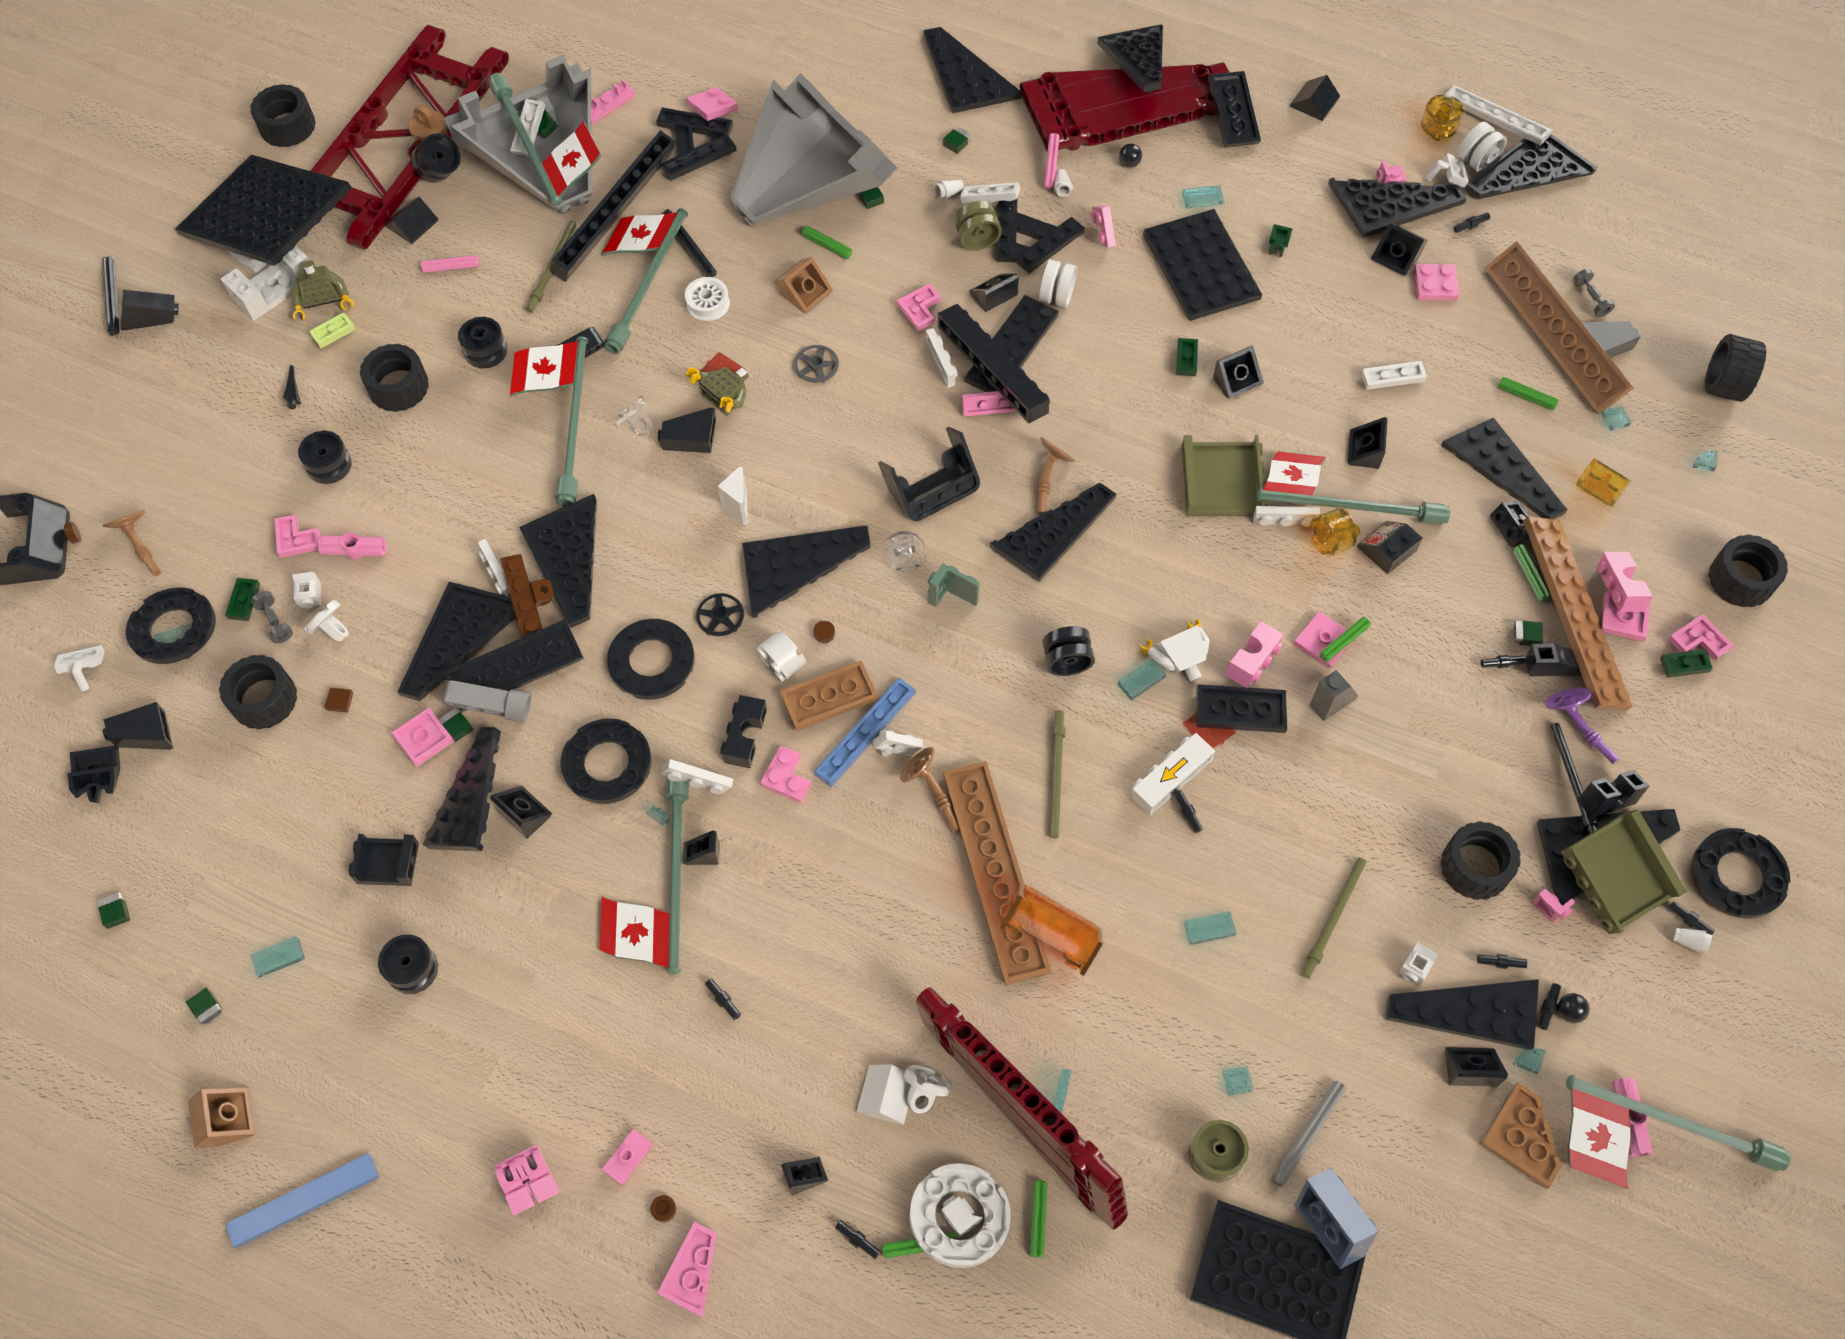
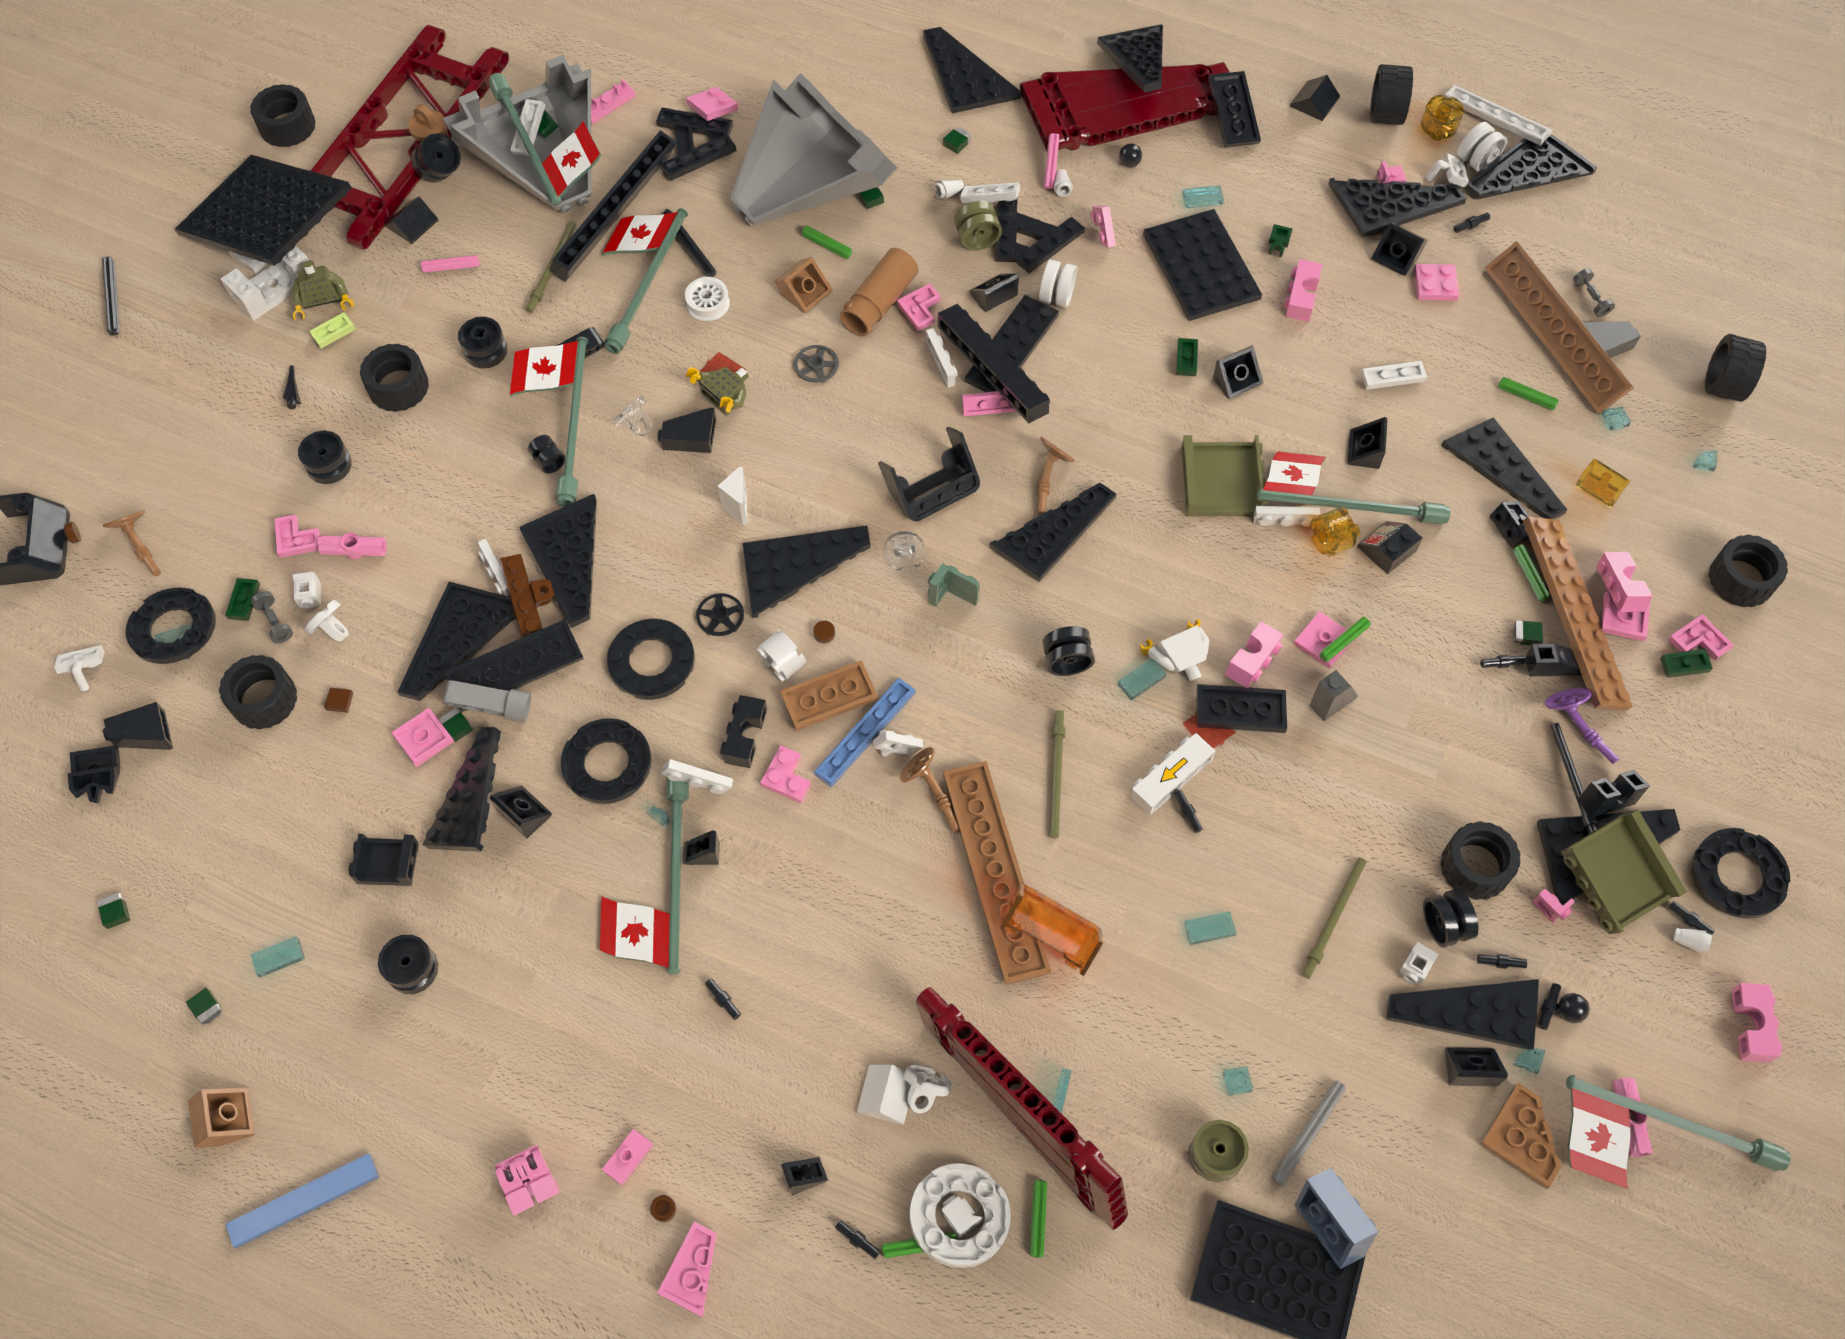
(147, 309): black slope -> none
(546, 454): none -> black wheel
(879, 291): none -> medium nougat piece
(1301, 302): none -> bright pink arch
(1391, 94): none -> black tyre
(1450, 917): none -> black wheel
(1759, 1004): none -> bright pink arch

